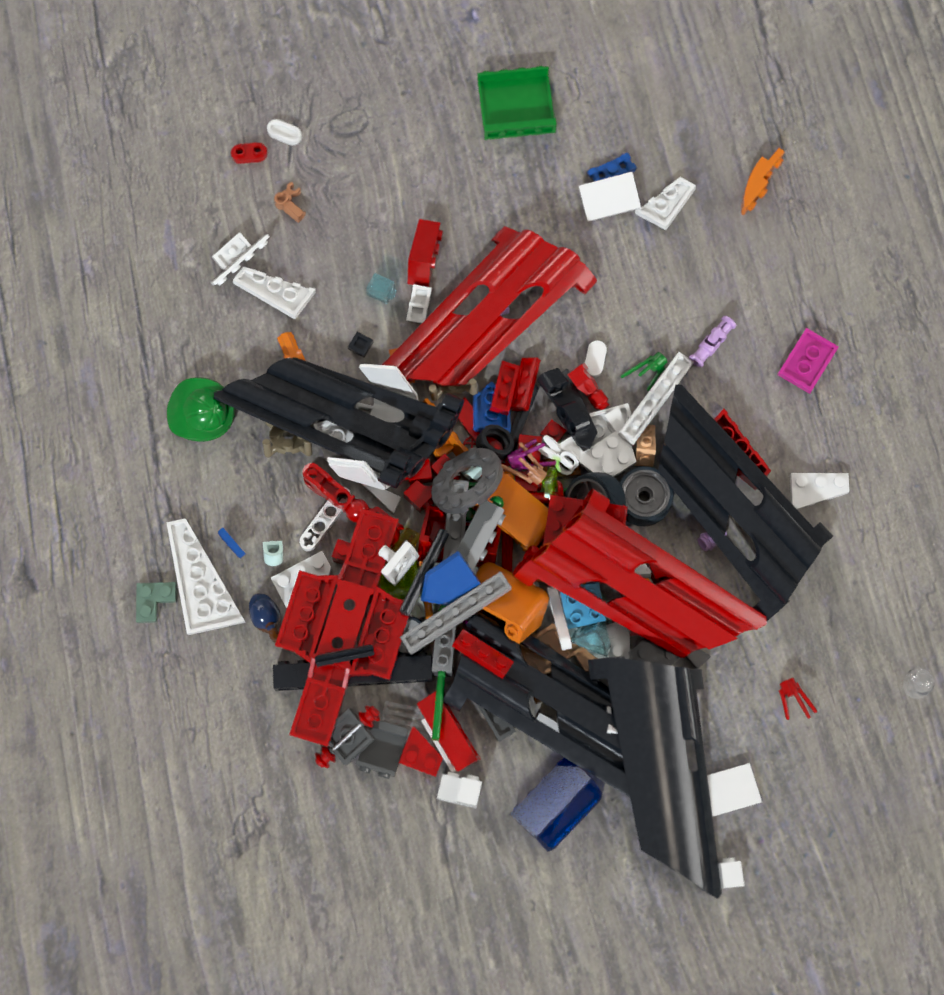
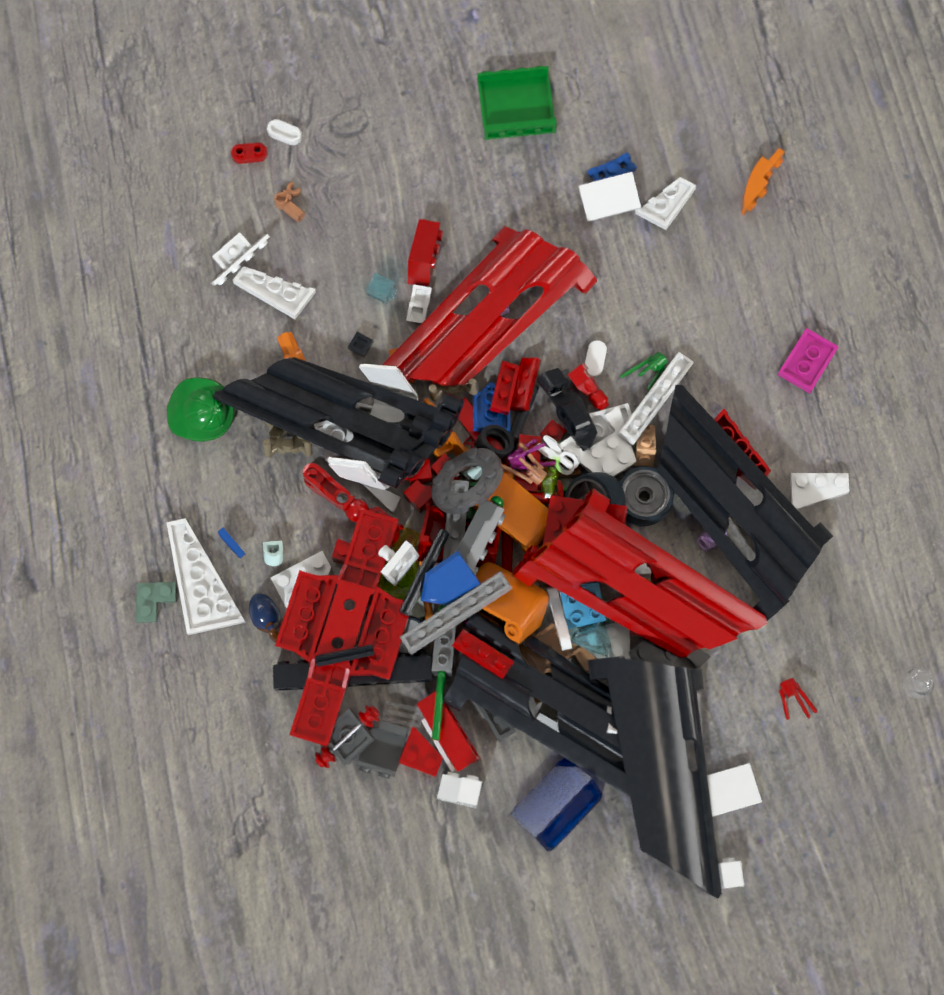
(320, 517): white beam -> none
(712, 341): lavender piece -> none

